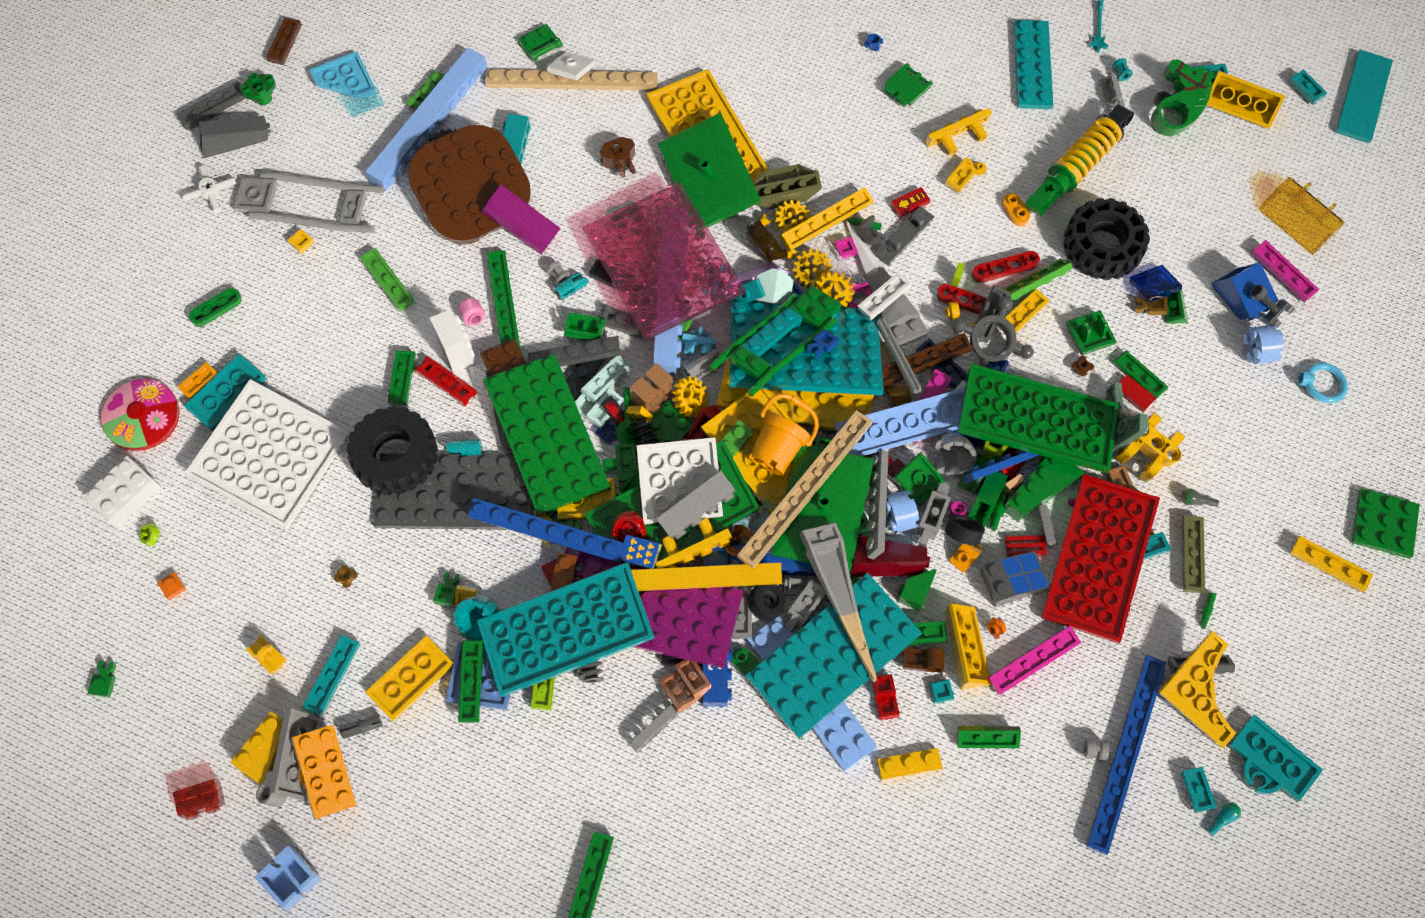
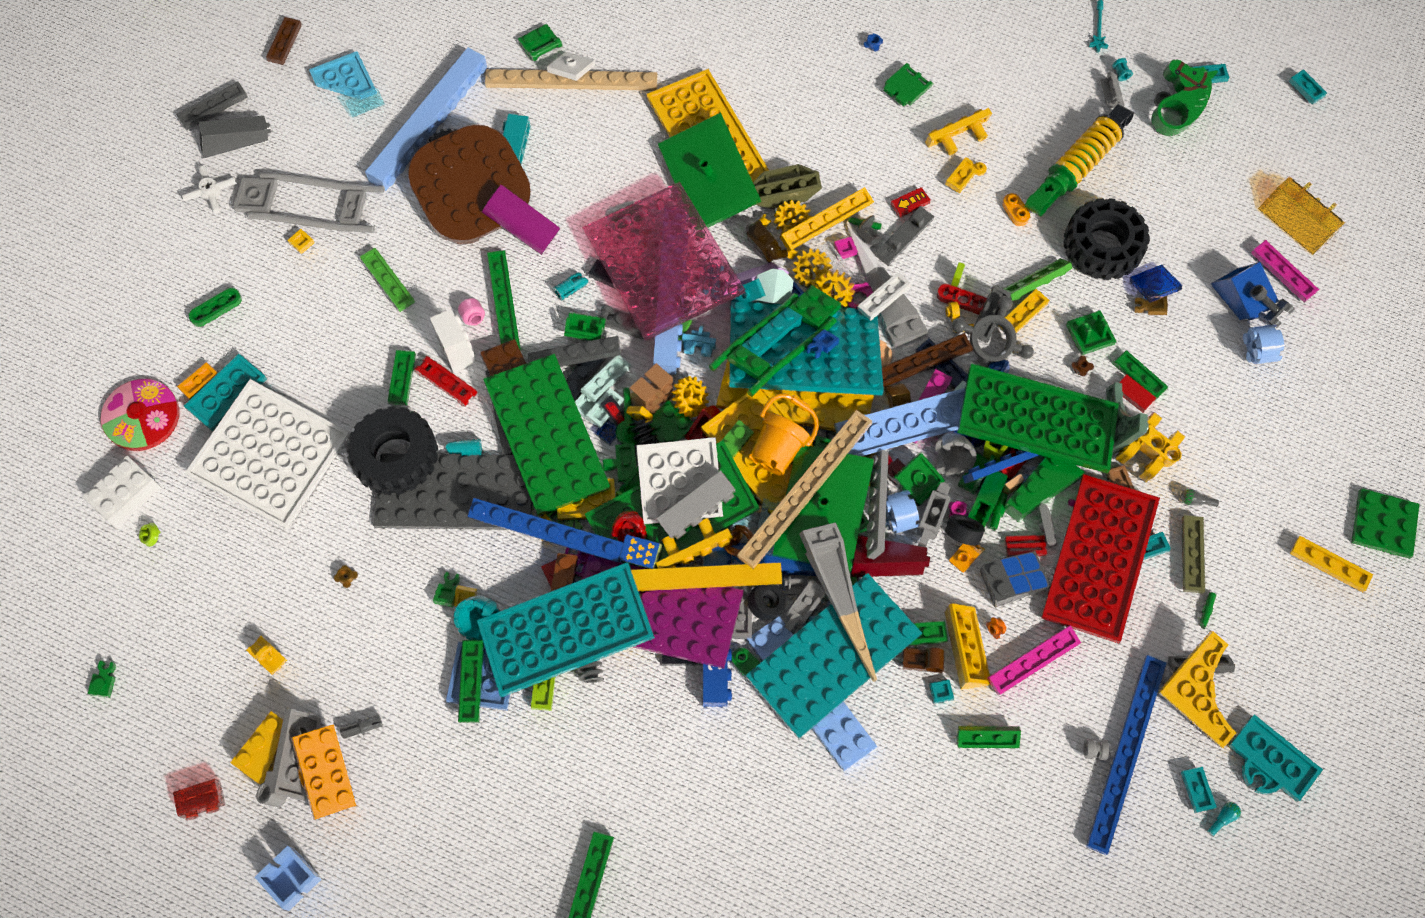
(171, 586): orange plate -> none
(259, 88): green plate -> none
(331, 676): teal plate -> none
(409, 678): yellow plate -> none
(425, 89): bright green plate -> none
(557, 272): light grey bush -> none
(620, 156): reddish brown hinge -> none
(654, 728): light grey beam -> none
(685, 684): nougat slope -> none
(700, 367): light grey plate -> none
(885, 697): red slope -> none
(899, 357): light grey axle -> none
(909, 764): yellow plate -> none
(916, 590): green slope -> none
(1007, 270): red beam -> none
(1033, 64): teal plate -> none
(1176, 308): green slope -> none
(1245, 99): yellow slope -> none
(1307, 379): medium azure piece -> none
(1364, 96): teal tile -> none

